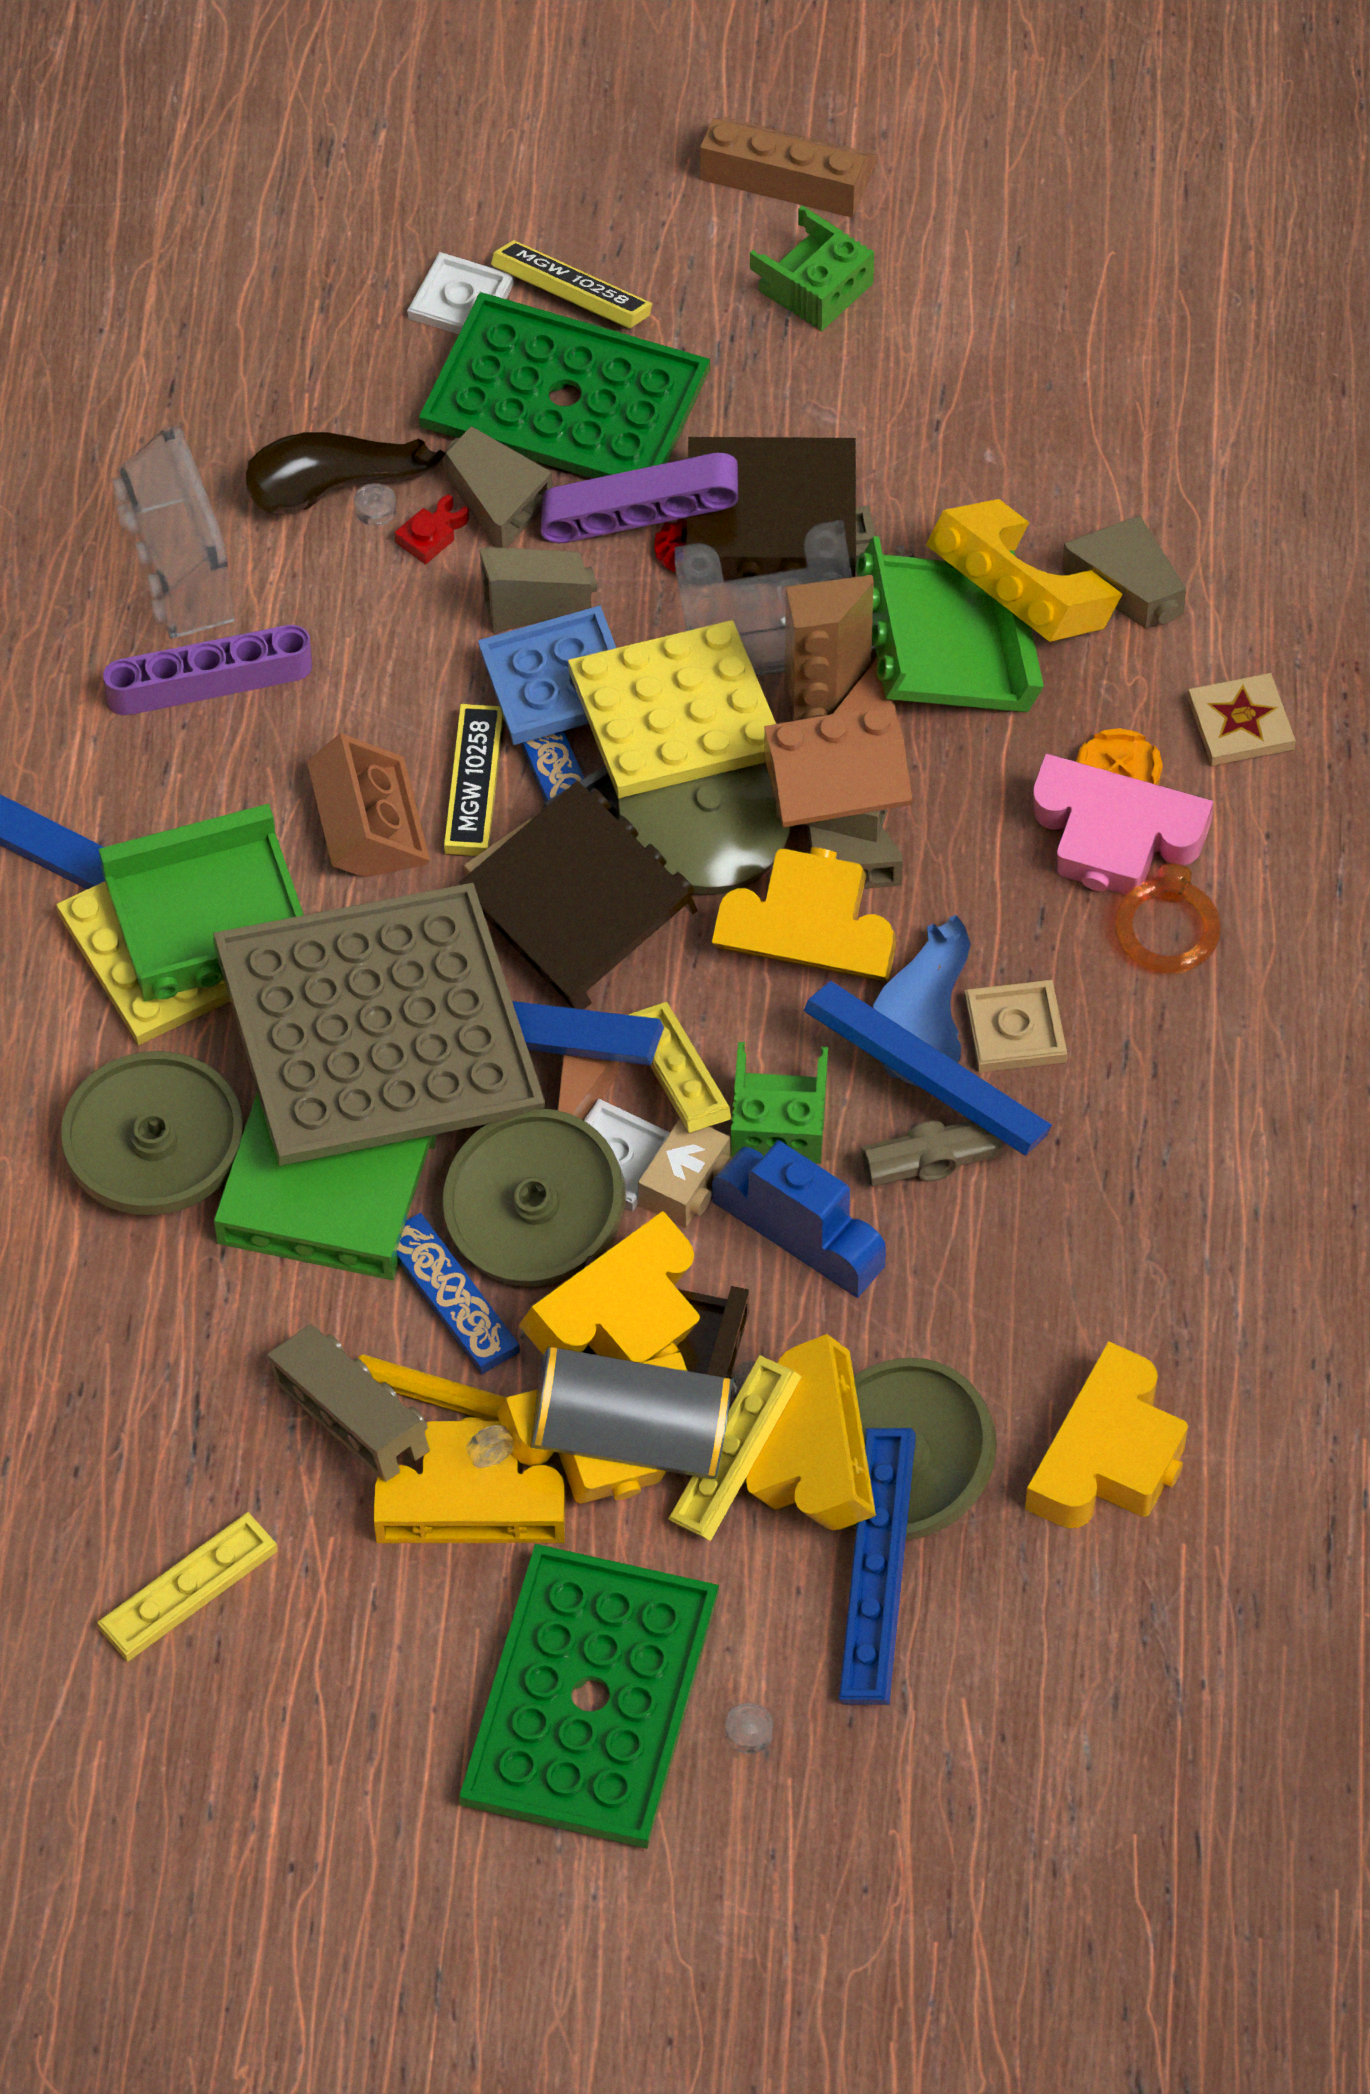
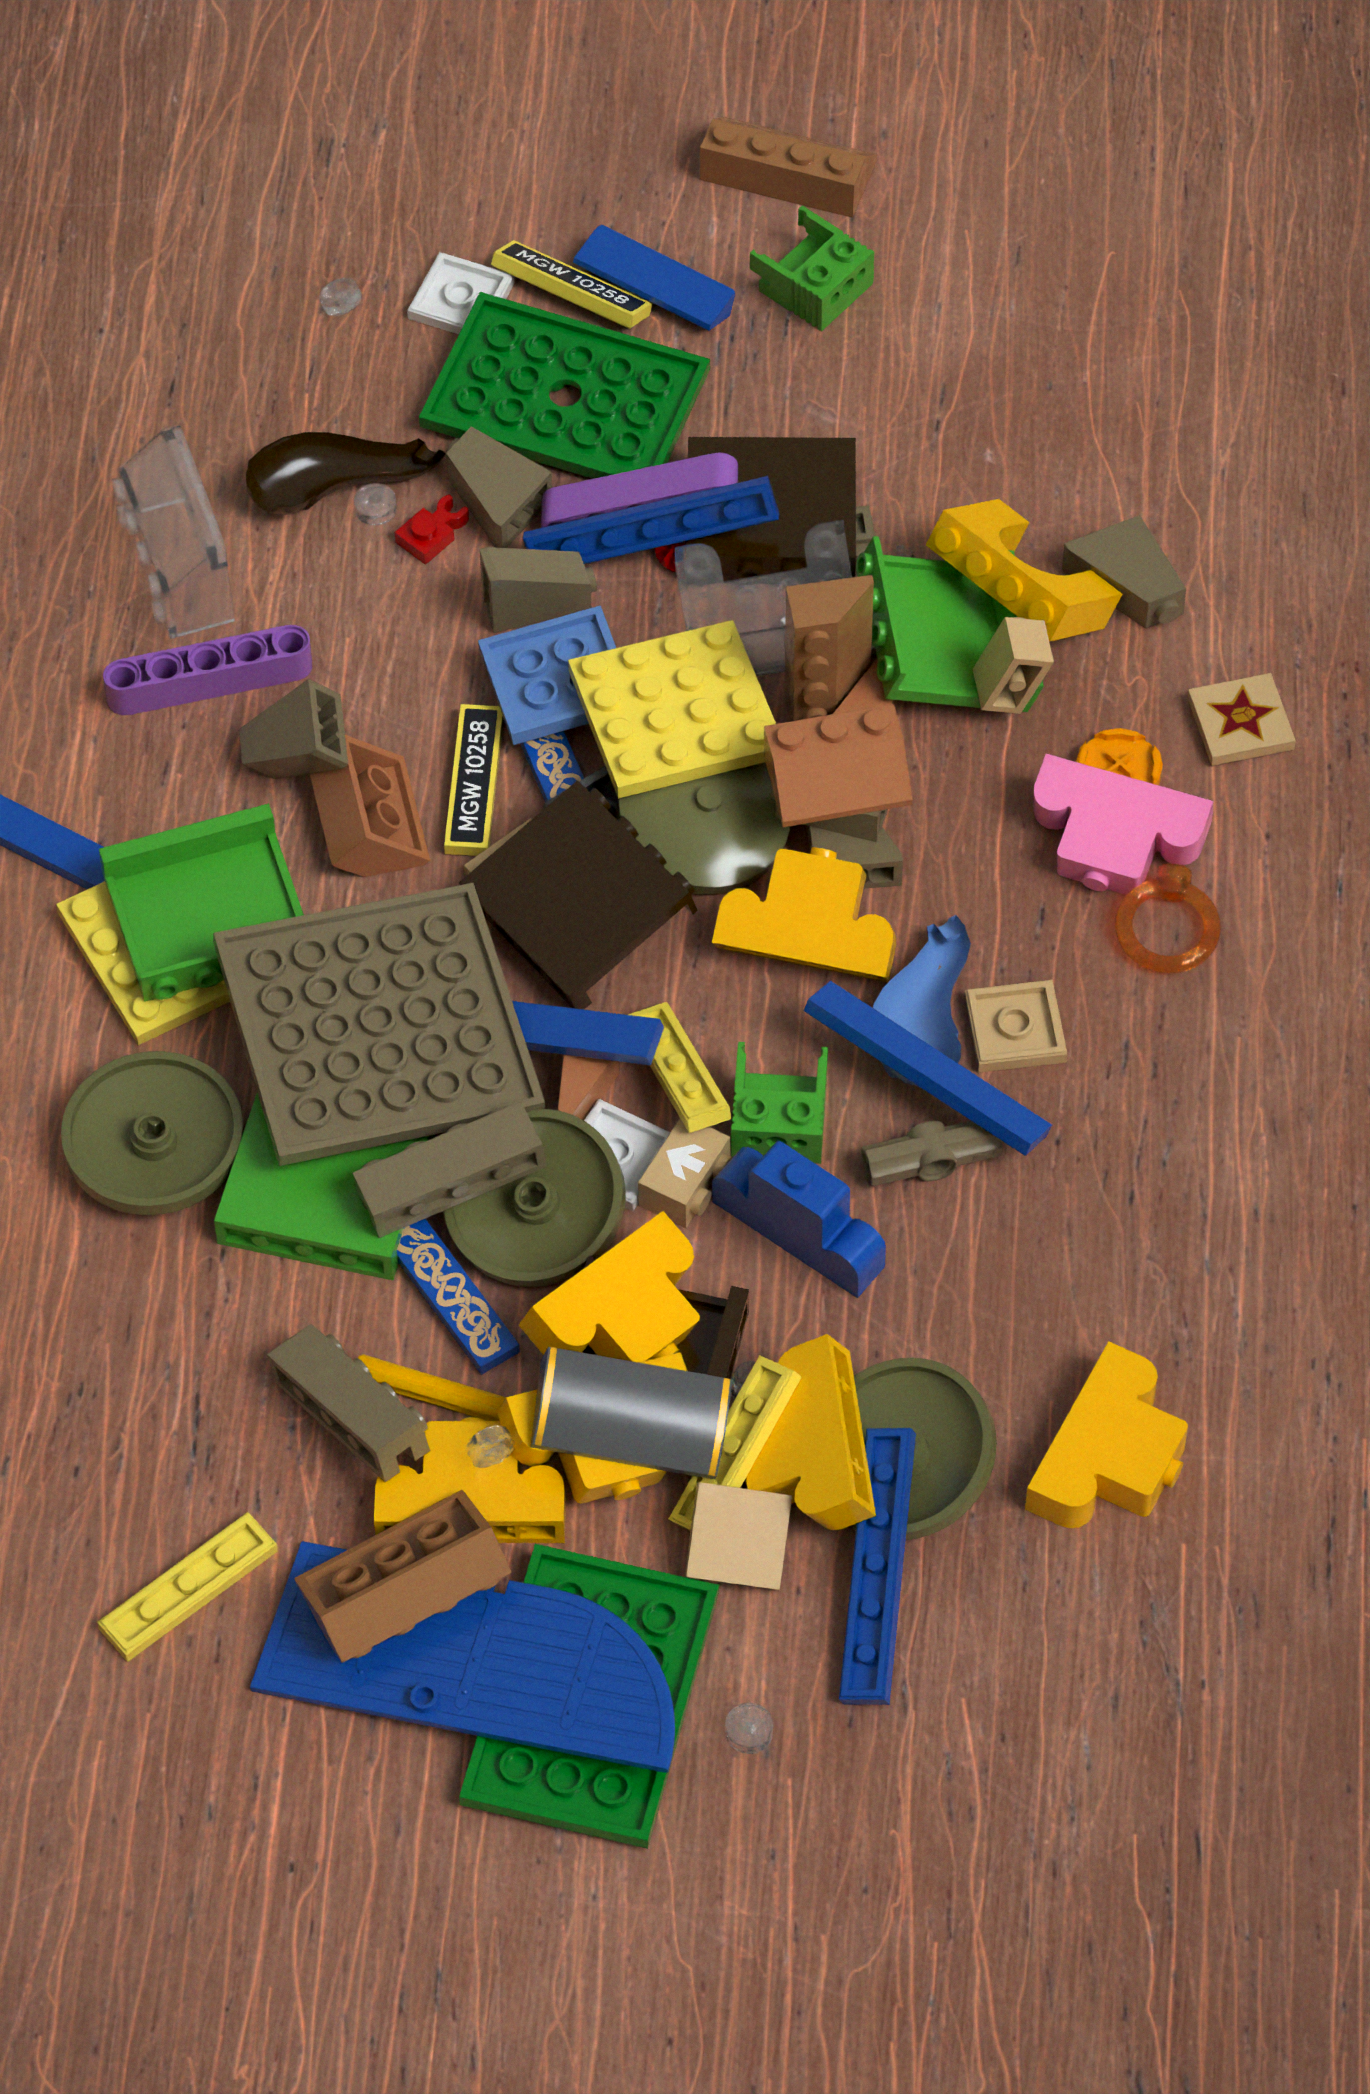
(297, 734): none -> dark tan slope
(340, 296): none -> clear tile
(403, 1576): none -> medium nougat slope
(449, 1168): none -> dark tan brick
(495, 1666): none -> blue door
(656, 277): none -> blue slope
(661, 522): none -> blue tile
(738, 1536): none -> tan tile
(1013, 665): none -> tan brick

